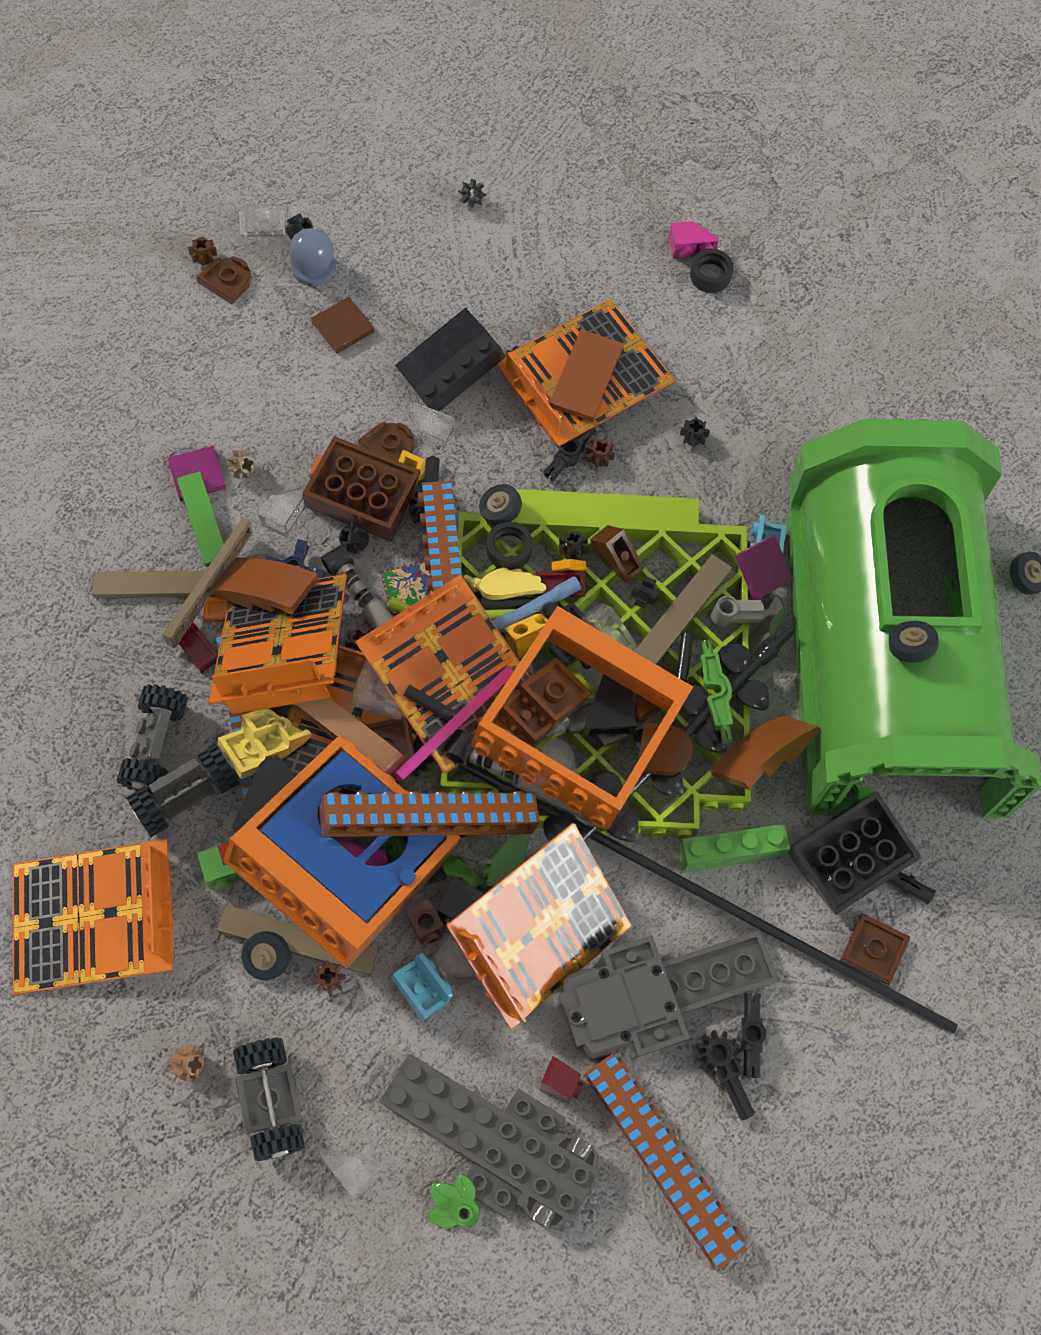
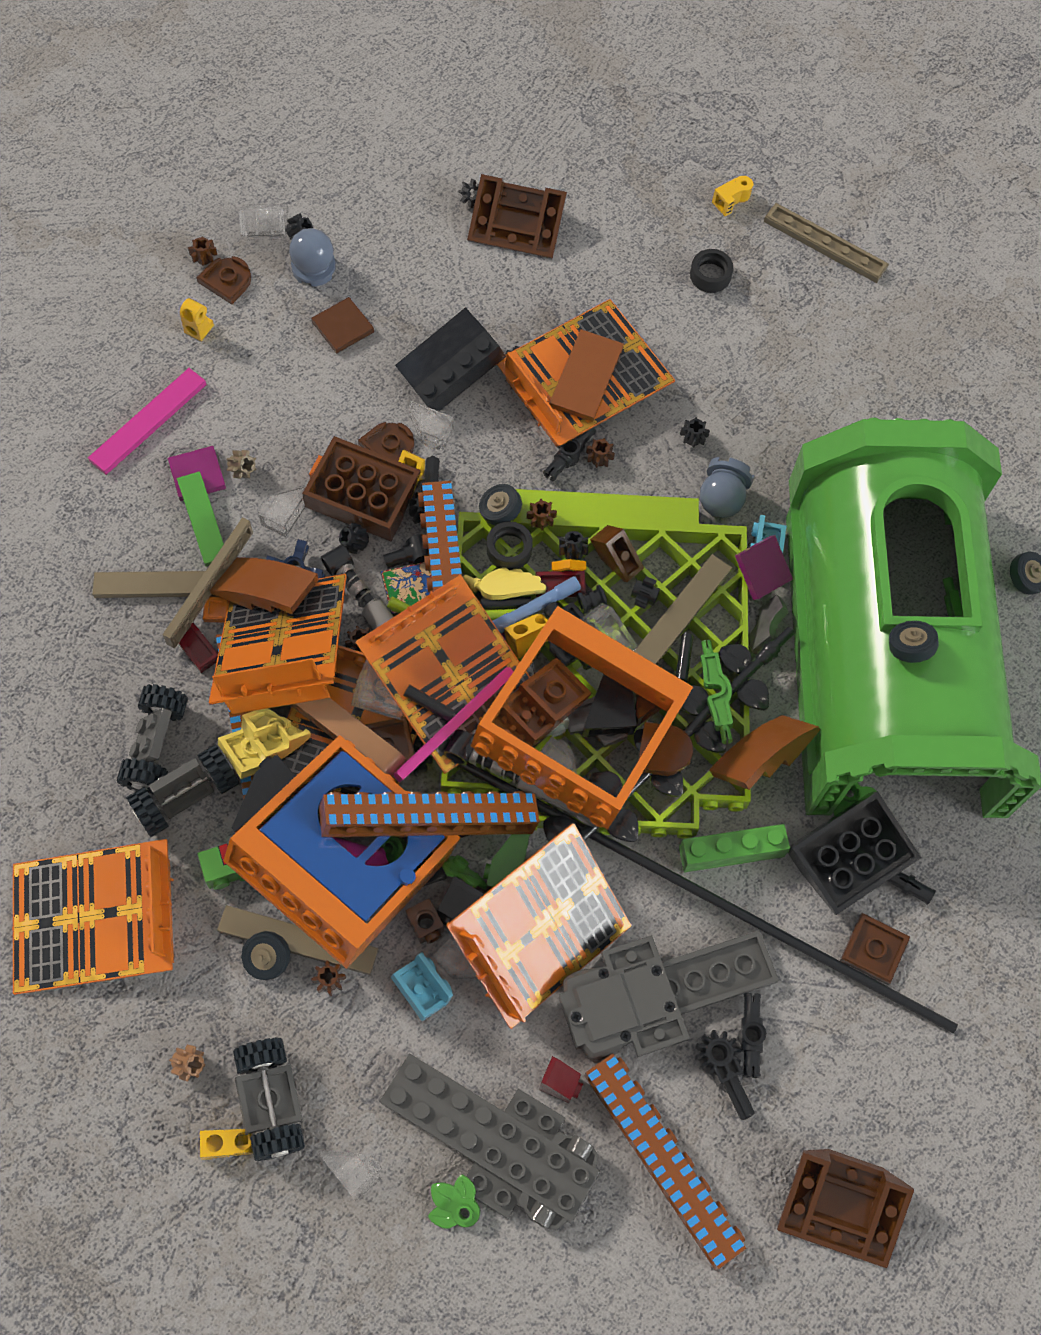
(147, 421): none -> dark pink tile
(194, 316): none -> yellow leg
(224, 1143): none -> yellow leg
(411, 553): none -> black pin
(516, 217): none -> reddish brown slope
(541, 514): none -> reddish brown gear
(591, 599): none -> black bush
(689, 239): dark pink slope -> none
(725, 487): none -> sand blue tile
(731, 193): none -> yellow leg
(739, 611): light grey piece -> none
(826, 242): none -> dark tan tile
(846, 1205): none -> reddish brown slope

